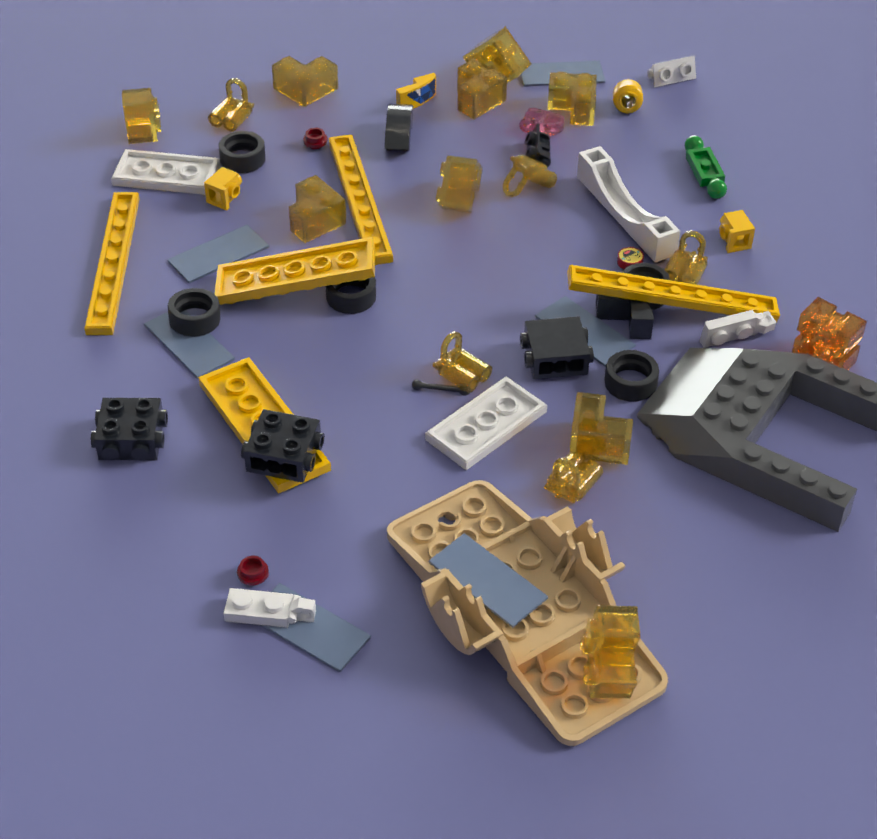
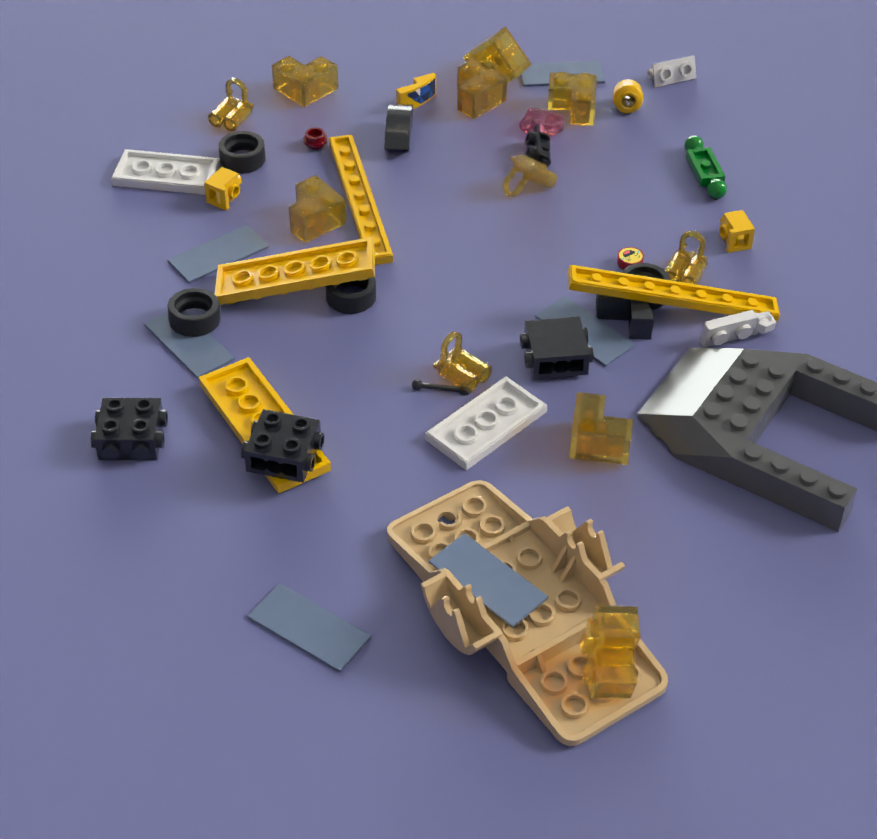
(112, 264): yellow tile -> none
(141, 115): clear yellow brick -> none
(252, 570): dark red plate -> none
(267, 608): white hinge -> none
(459, 183): clear yellow brick -> none
(573, 477): clear yellow piece -> none
(626, 389): black tyre -> none
(652, 233): white arch -> none
(829, 334): clear orange brick -> none

